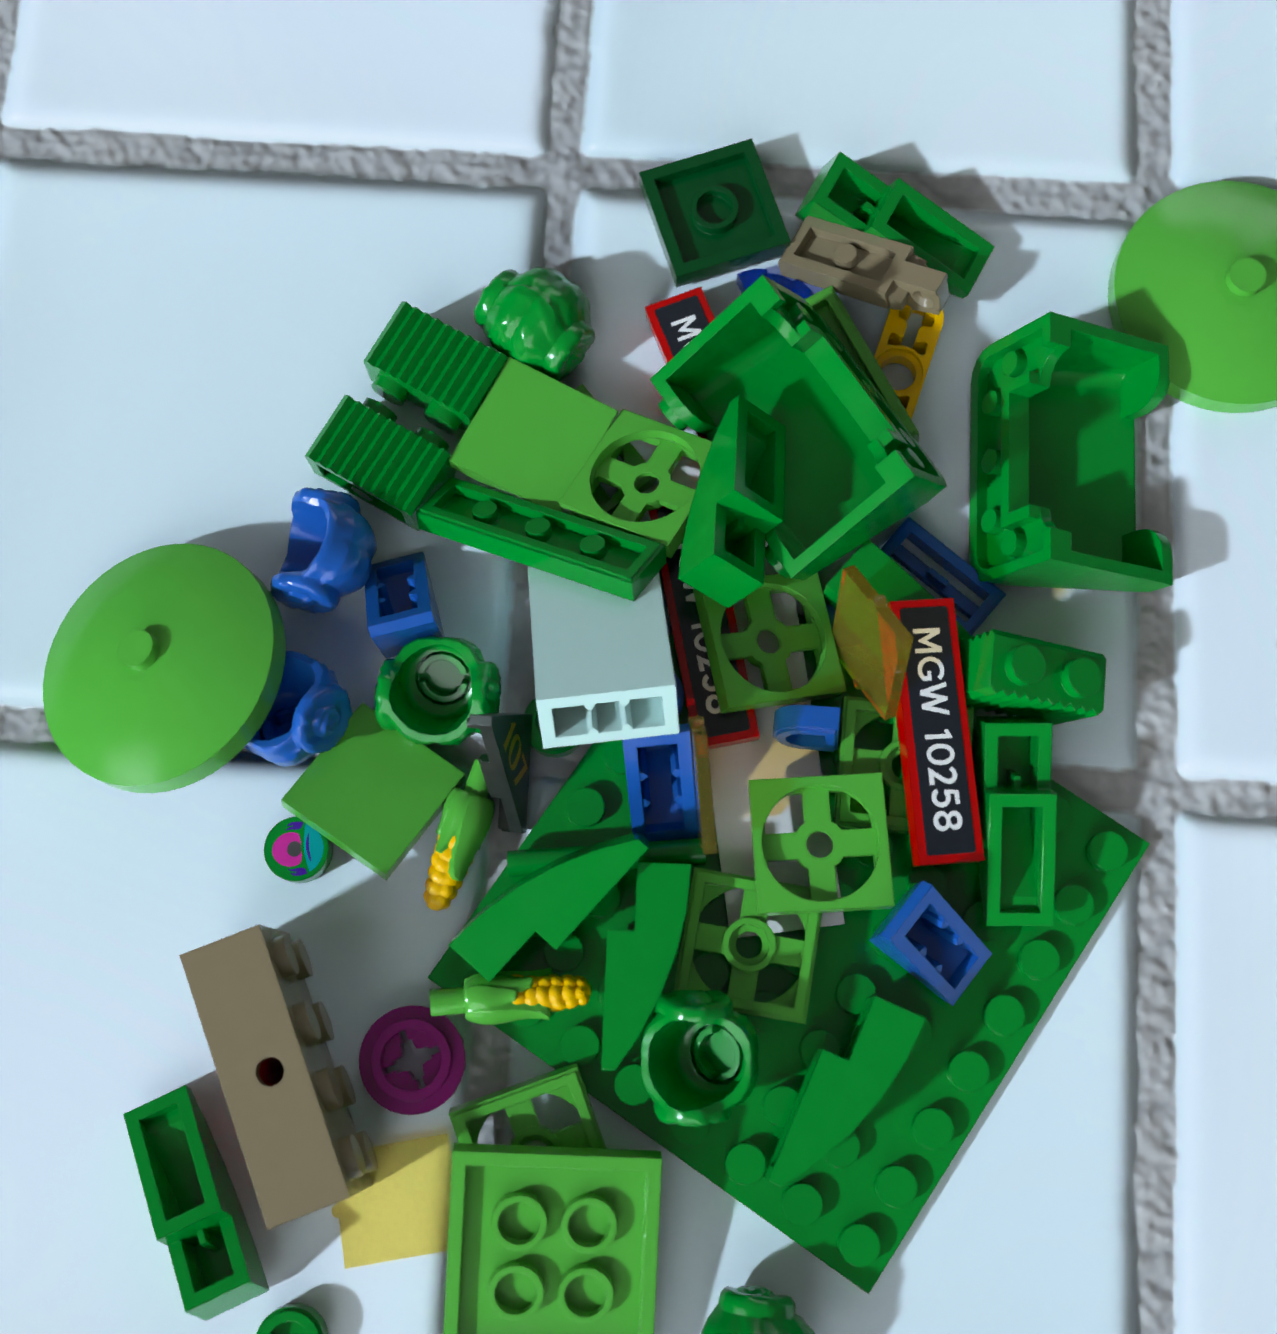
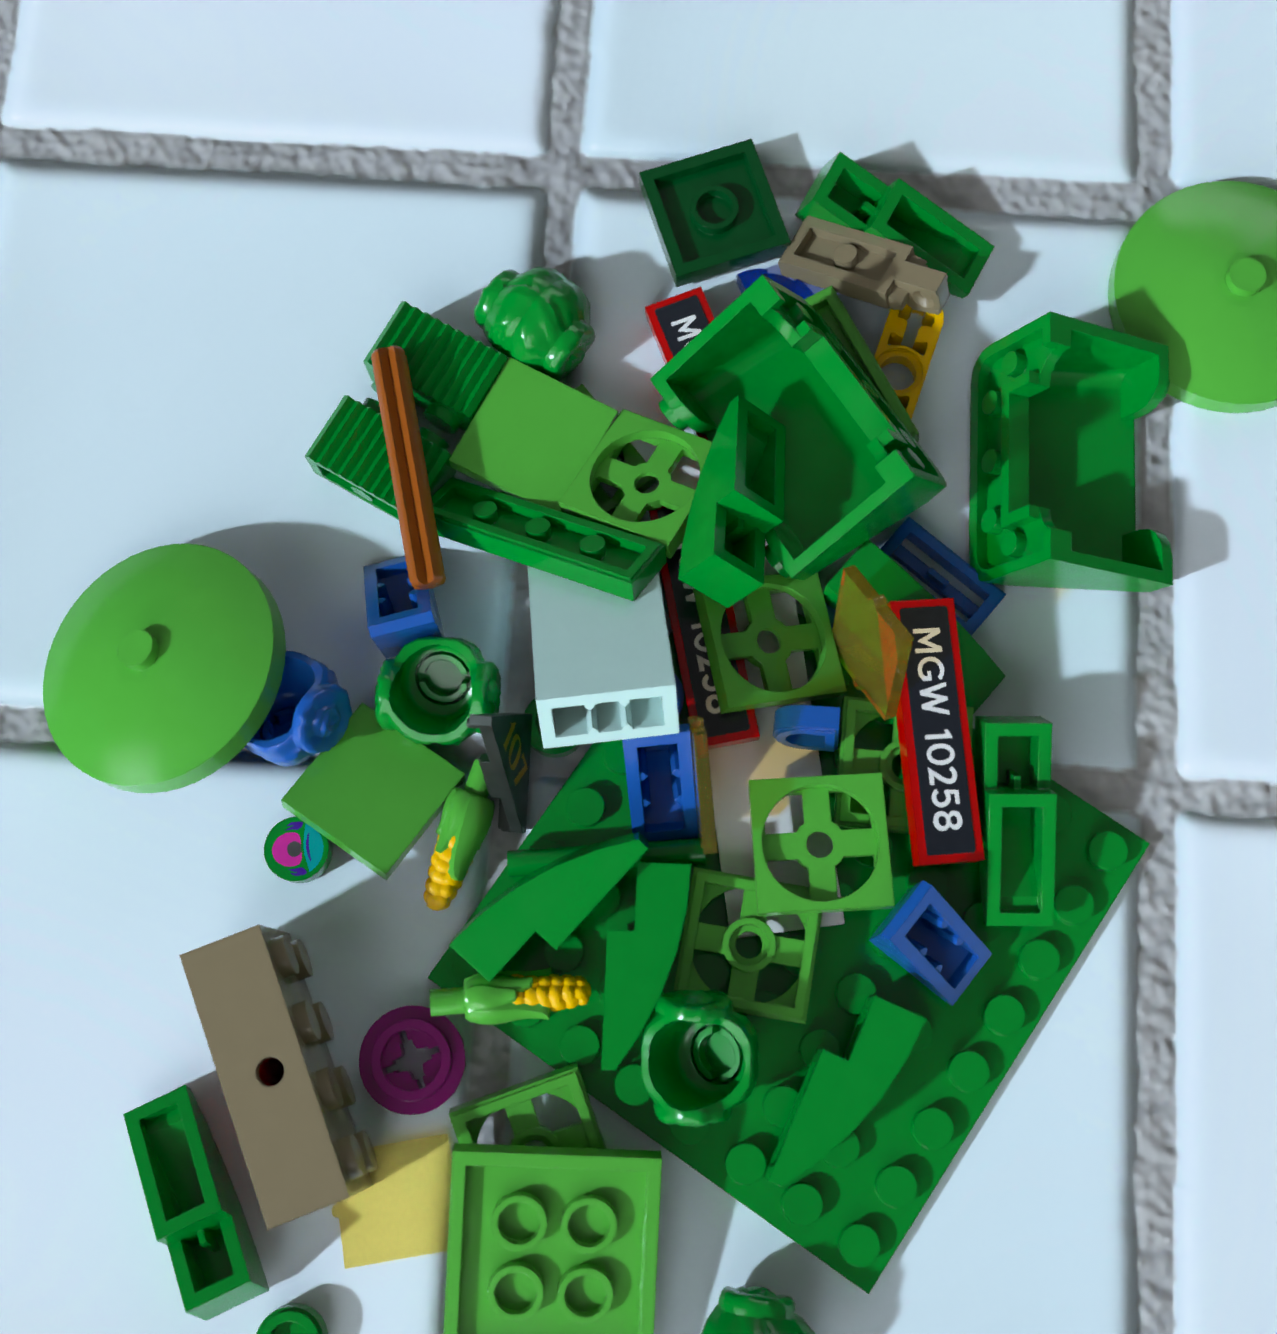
(326, 551): blue hair -> none
(408, 468): none -> dark orange axle
(1032, 677): green brick -> none

